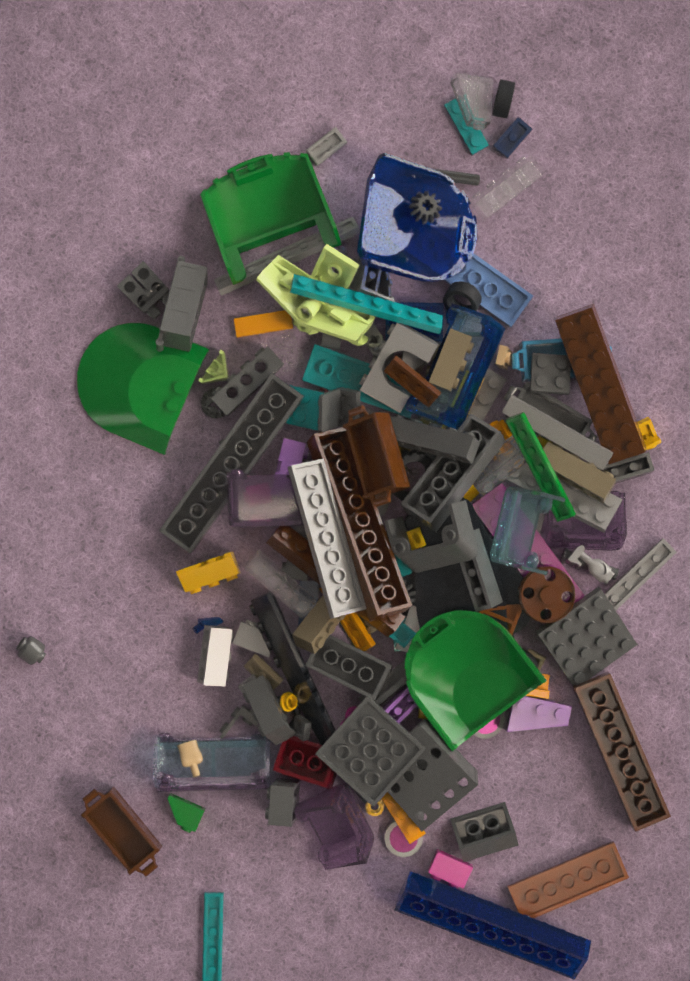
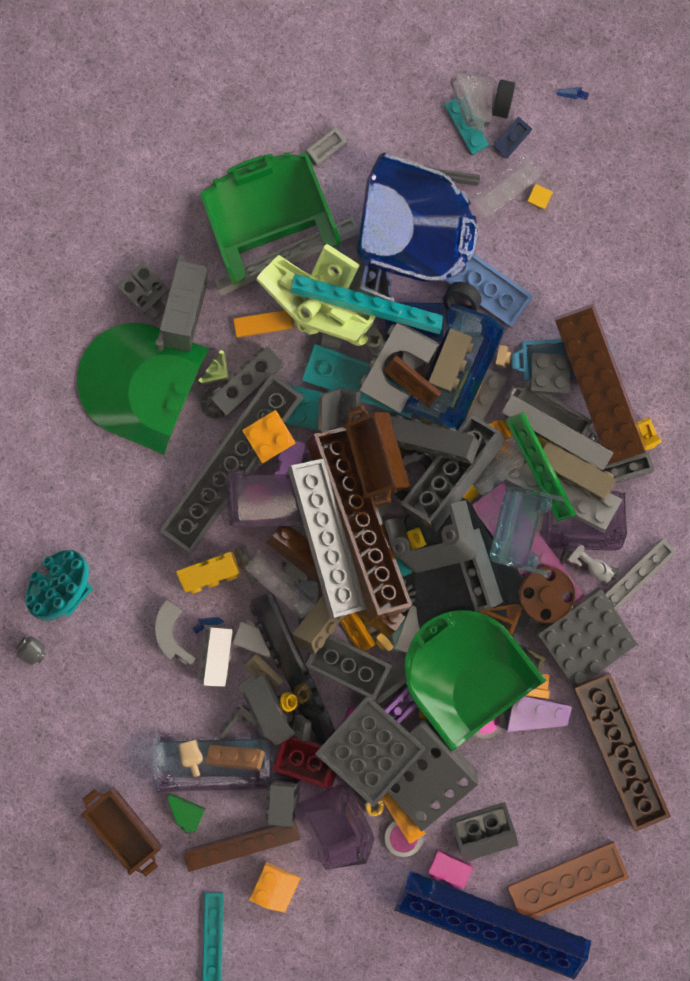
(60, 588): none -> teal bracket
(165, 633): none -> light grey arch
(235, 757): none -> medium nougat plate
(239, 845): none -> reddish brown brick
(244, 557): none -> dark grey pin
(269, 436): none -> light orange plate
(274, 888): none -> light orange slope
(383, 642): none -> yellow plate
(403, 635): teal plate -> none
(429, 202): dark grey gear -> none
(539, 196): none -> yellow tile
(573, 93): none -> clear blue bar

